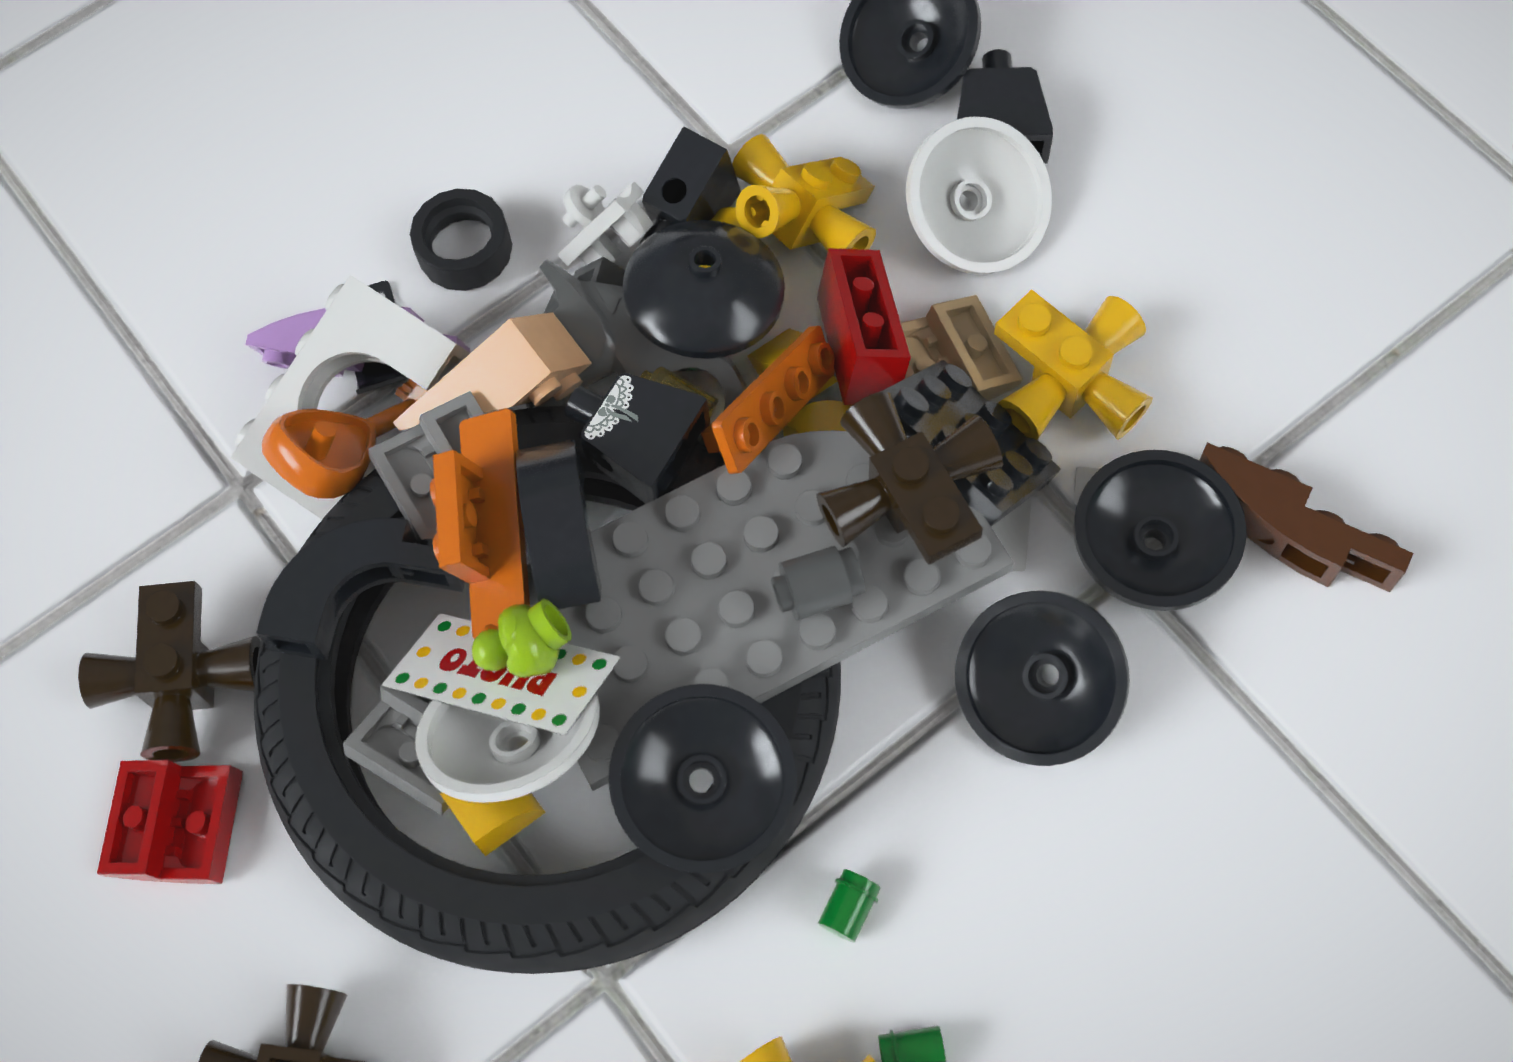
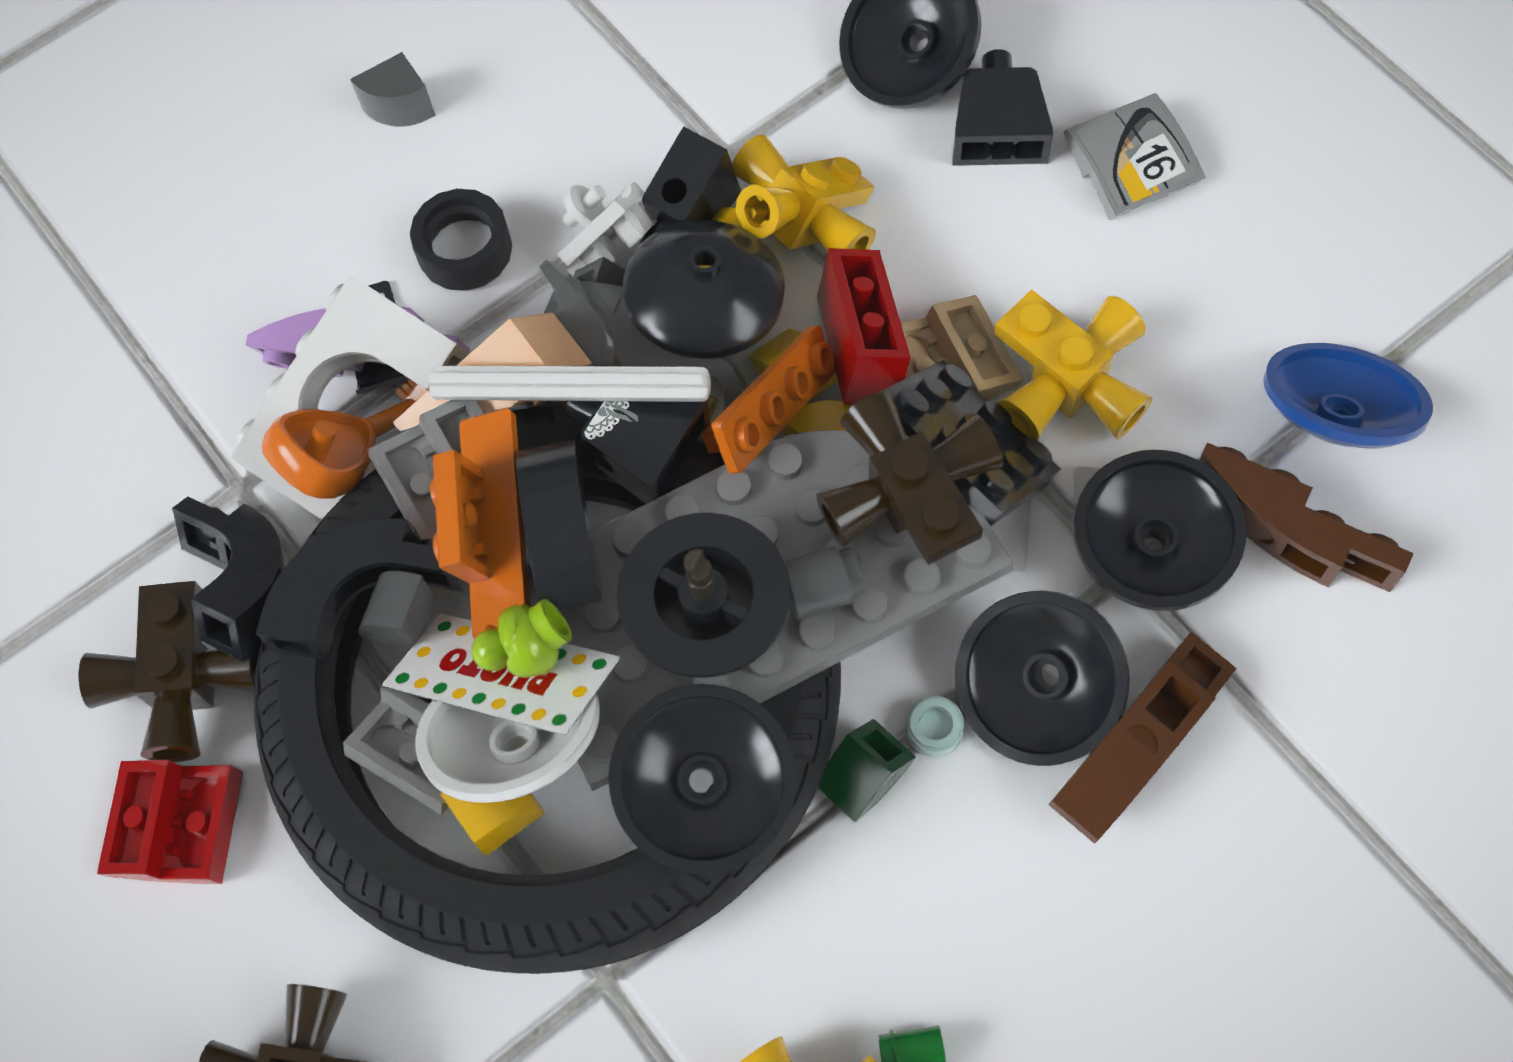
(251, 561): none -> black arch
(393, 93): none -> dark grey brick
(397, 610): none -> dark grey brick
(570, 383): none -> white axle
(703, 595): none -> black piece
(849, 905): green piece -> none
(864, 769): none -> dark green brick
(935, 726): none -> light aqua tile
(1004, 189): white dish -> none
(1134, 155): none -> slope
(1143, 738): none -> reddish brown slope
(1347, 395): none -> blue dish

